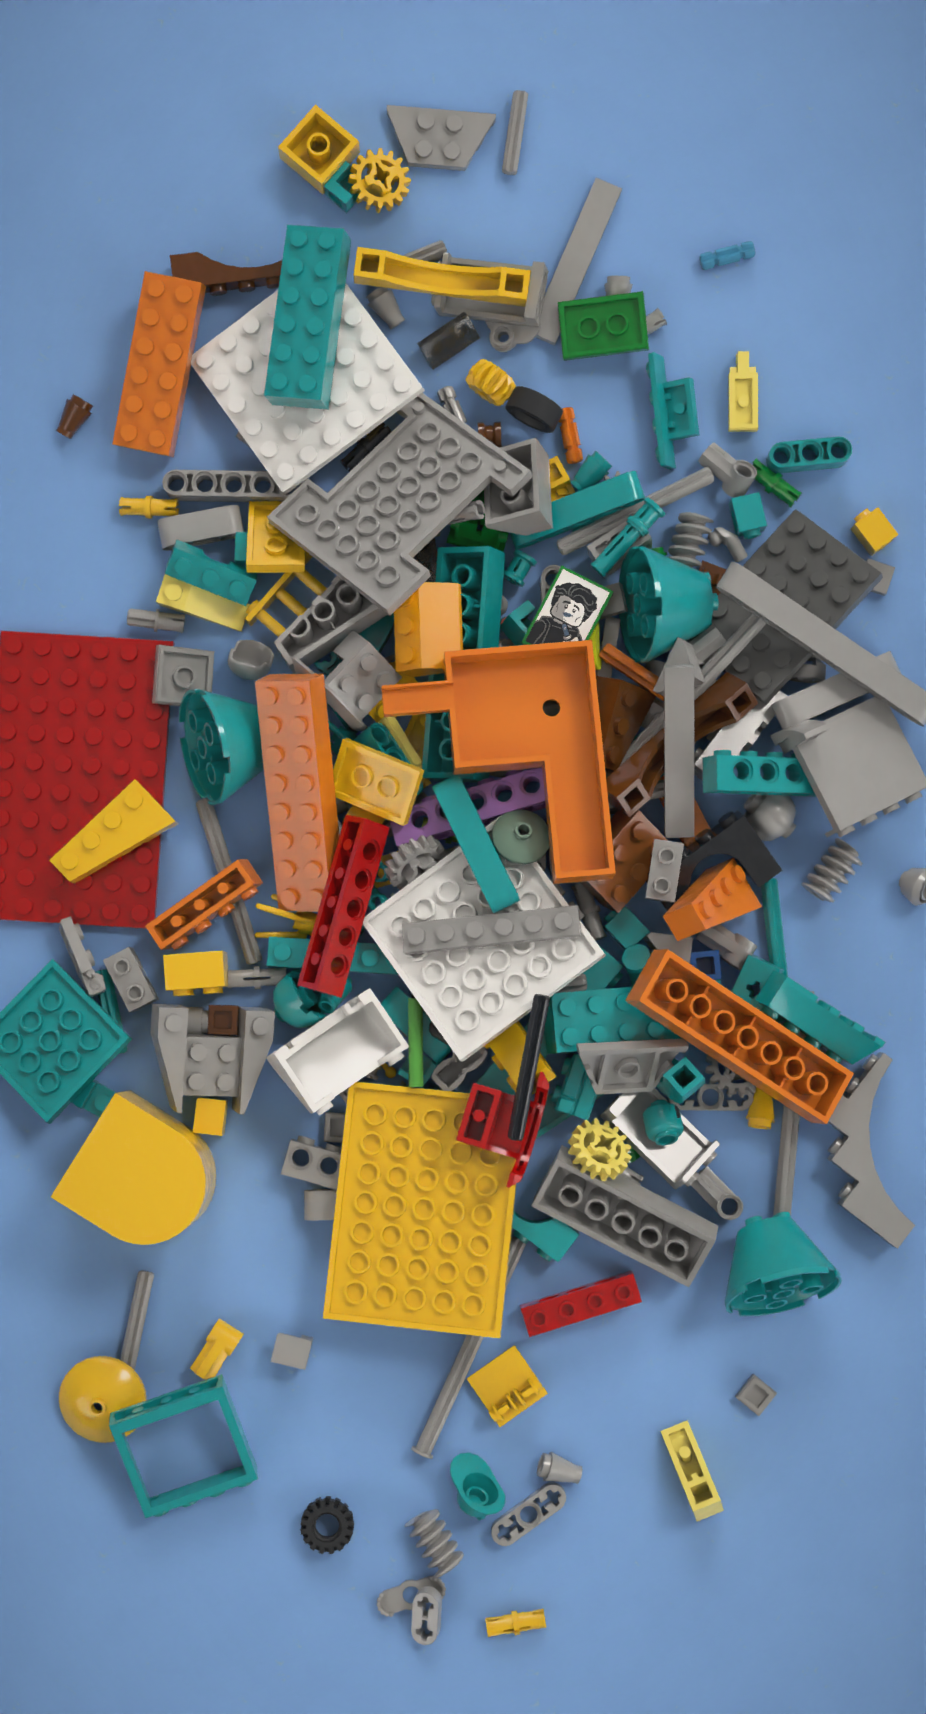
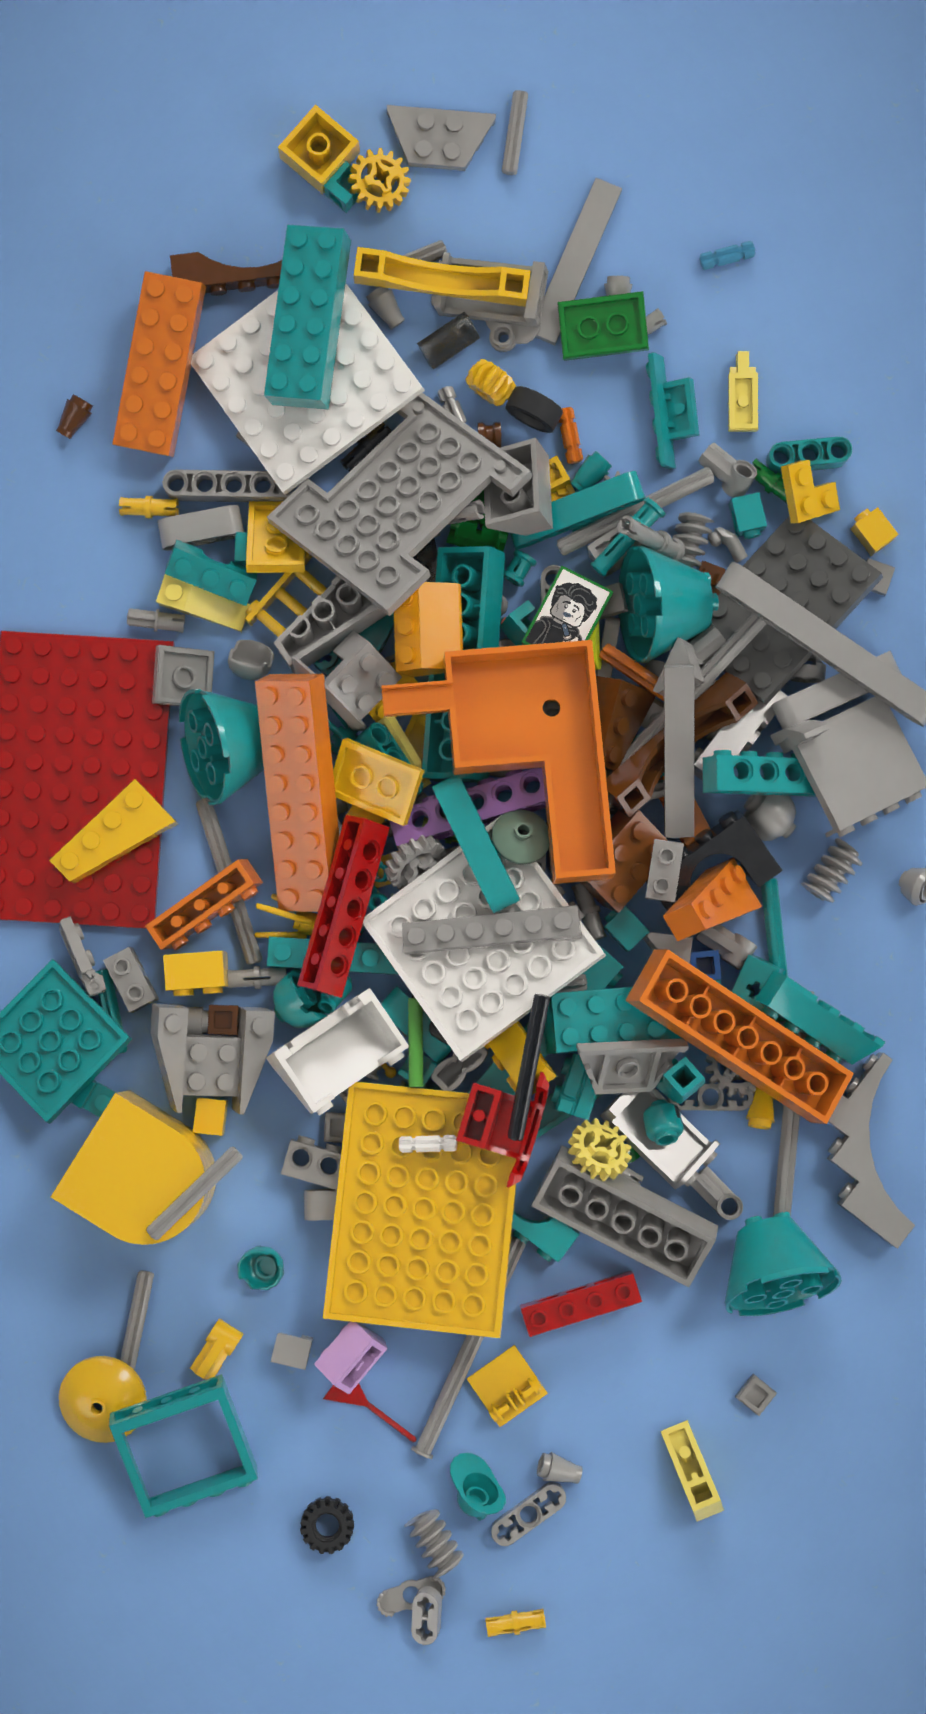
(194, 1193): none -> light grey axle
(261, 1268): none -> teal hair
(351, 1356): none -> lavender slope
(358, 1397): none -> red piece
(427, 1143): none -> white axle
(634, 960): teal piece -> none
(655, 540): none -> light grey pin
(804, 498): none -> yellow plate

